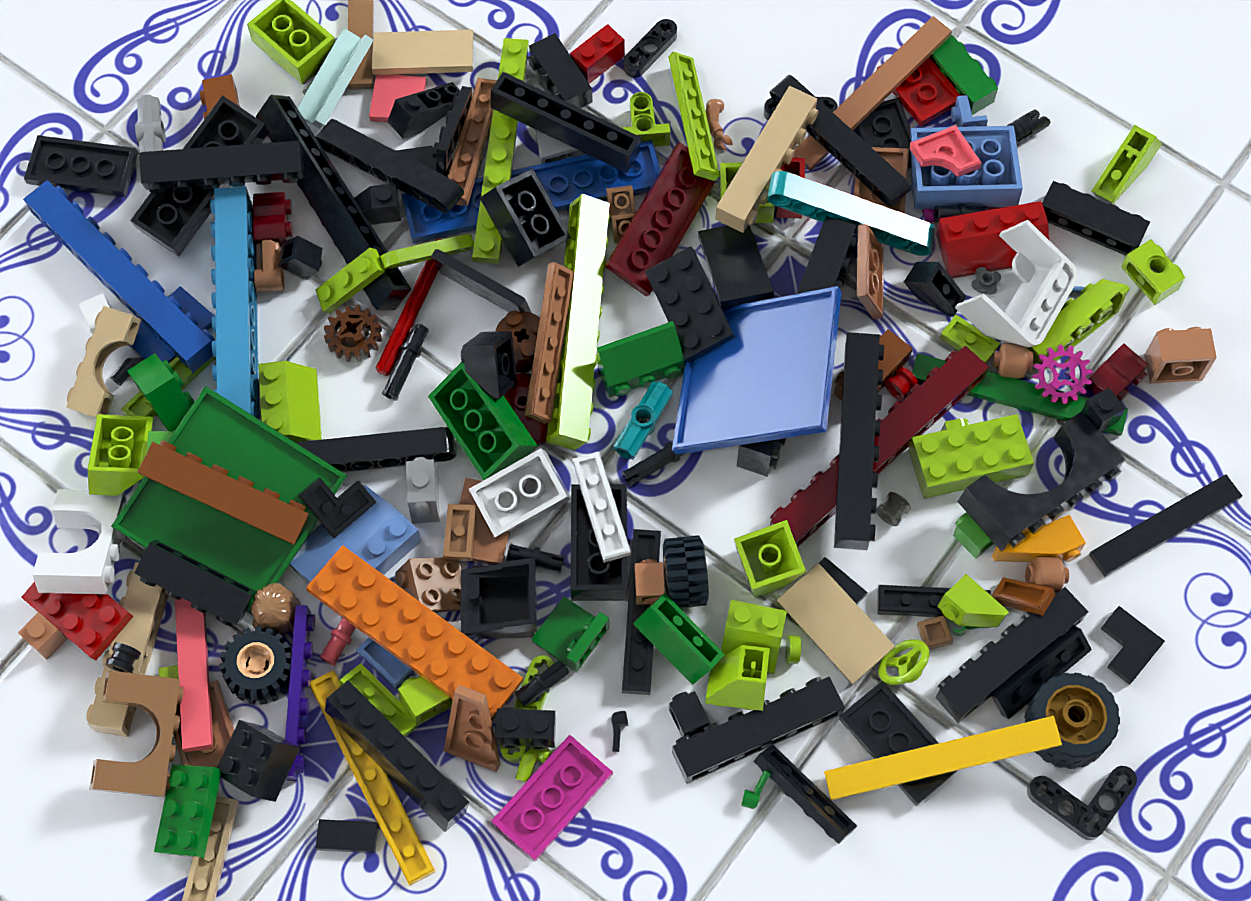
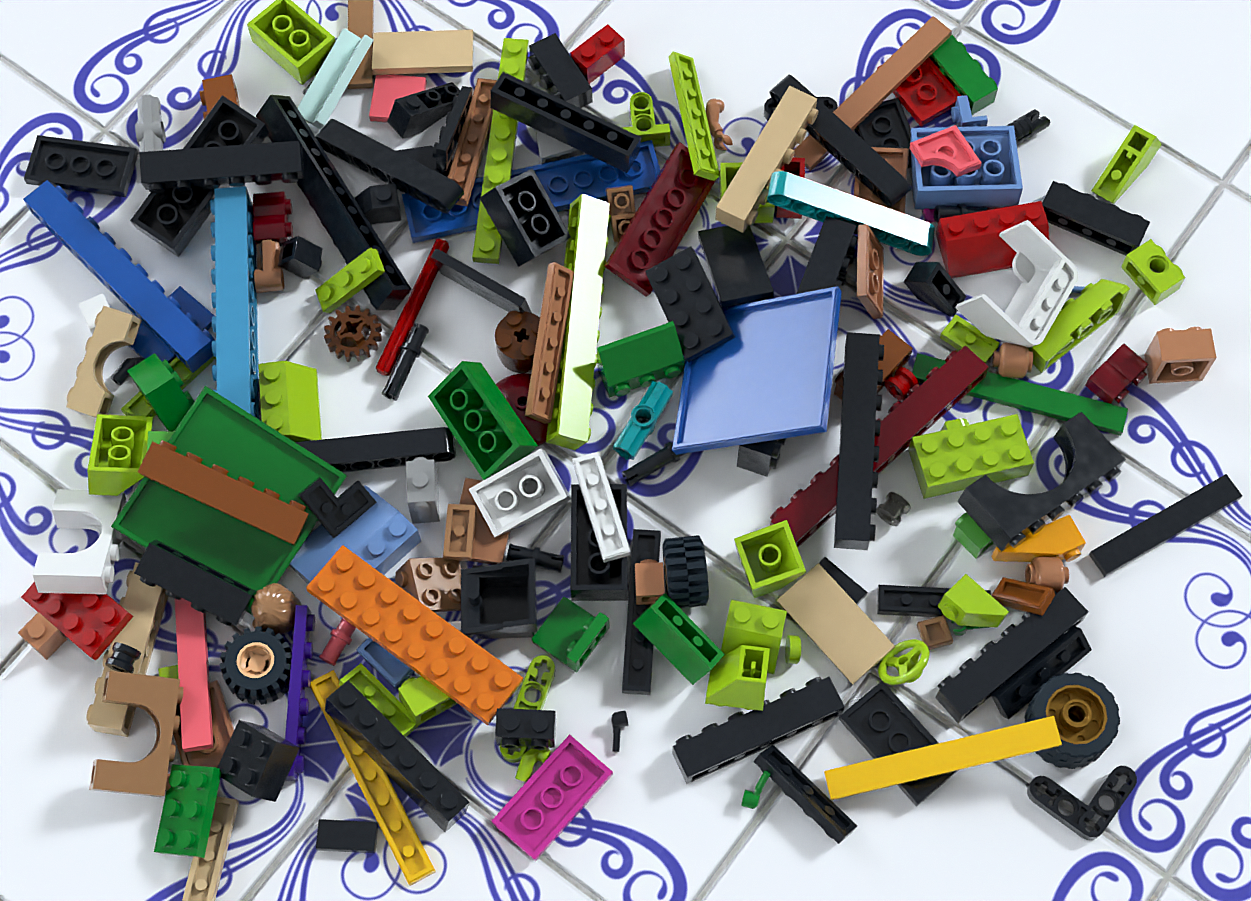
(423, 252): lime beam -> none
(471, 729): nougat wing -> none
(491, 361): black slope -> none
(542, 683): black axle -> none
(649, 58): black beam -> none
(688, 714): black brick -> none
(986, 287): dark grey plate -> none
(1070, 364): dark pink gear -> none
(1103, 409): black brick -> none
(1137, 641): black tile -> none

